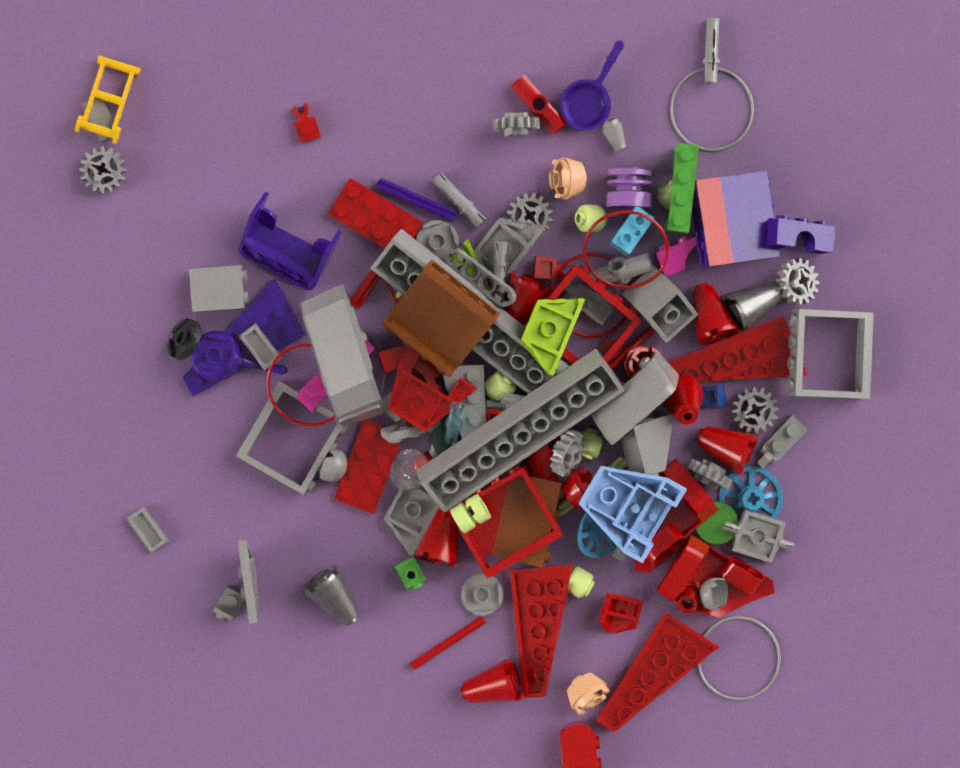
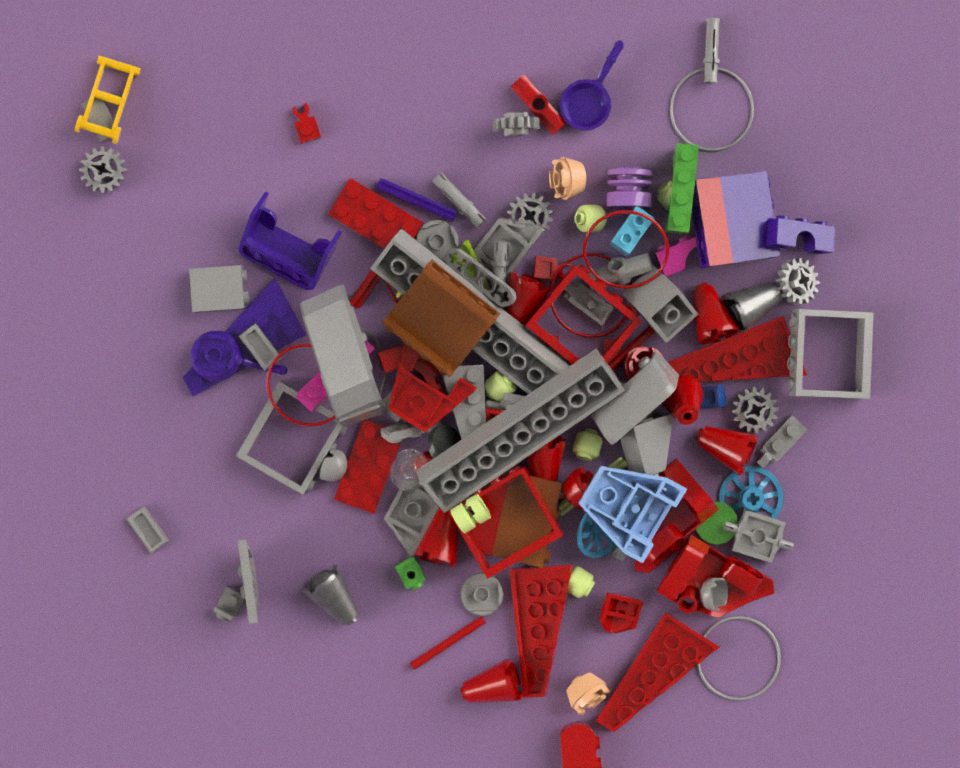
(185, 339): pearl dark grey tile -> none
(453, 423): clear light blue pin -> none
(550, 330): lime wing -> none
(567, 452): light grey gear -> none
(614, 133): light grey cone -> none
(709, 474): light grey gear -> none

